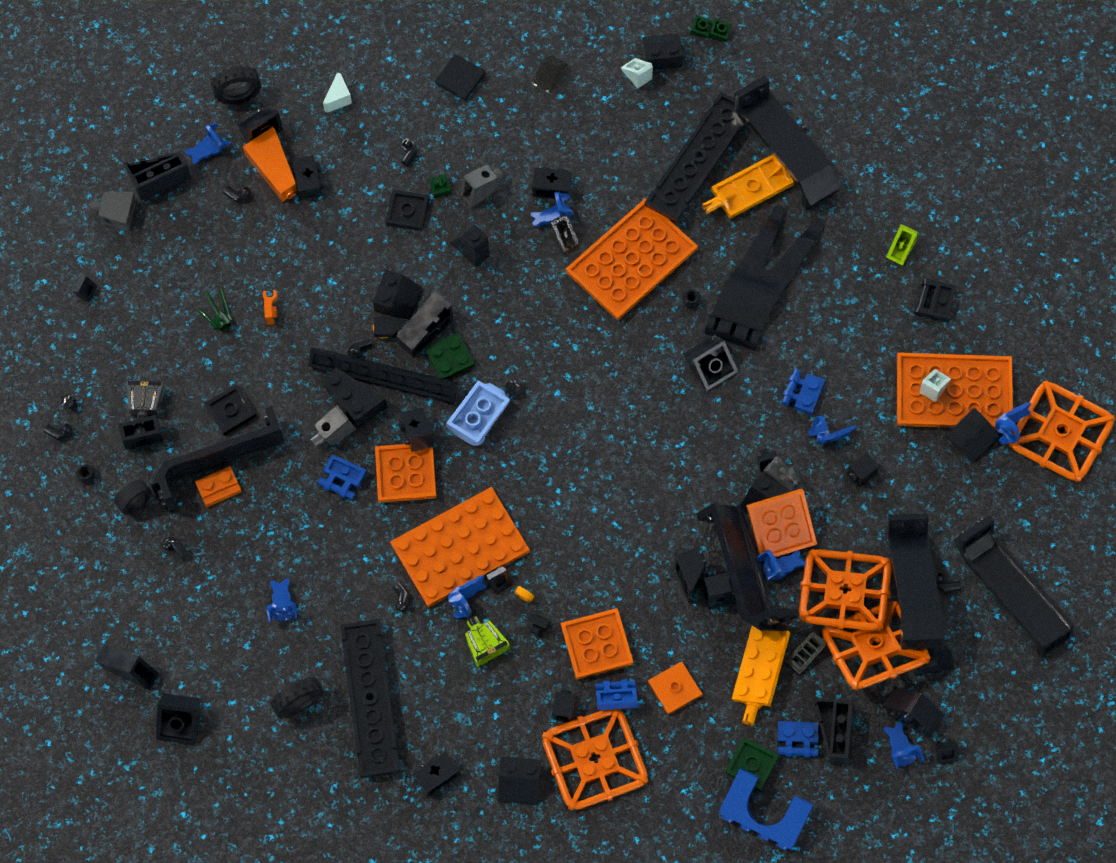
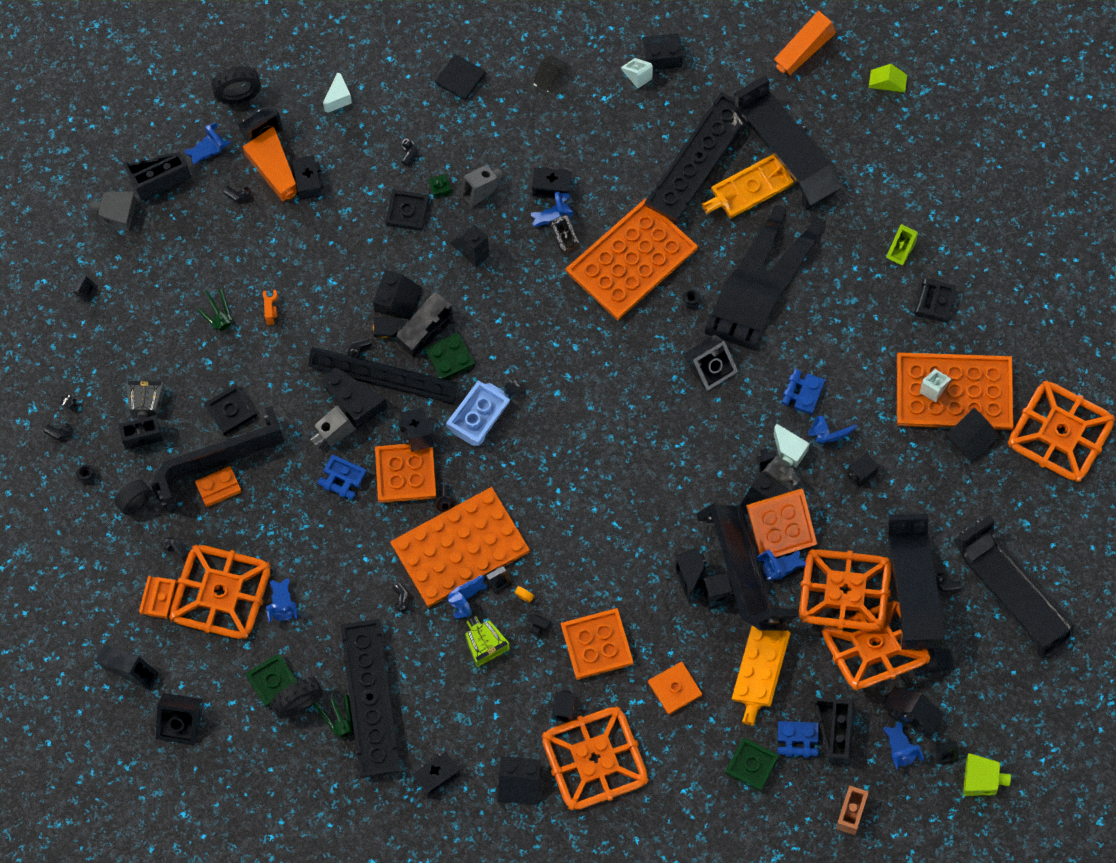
(157, 597): none -> orange plate
(225, 602): none -> orange plate
(270, 678): none -> dark green plate
(342, 726): none -> dark green plant
(444, 501): none -> black plate
(616, 695): blue plate -> none
(710, 29): dark green slope -> none
(737, 809): blue arch -> none
(789, 446): none -> light aqua slope
(801, 649): pearl dark grey slope -> none
(805, 43): none -> orange slope
(852, 810): none -> nougat brick
(888, 78): none -> lime slope
(983, 776): none -> lime torso
(1007, 422): blue hair -> none

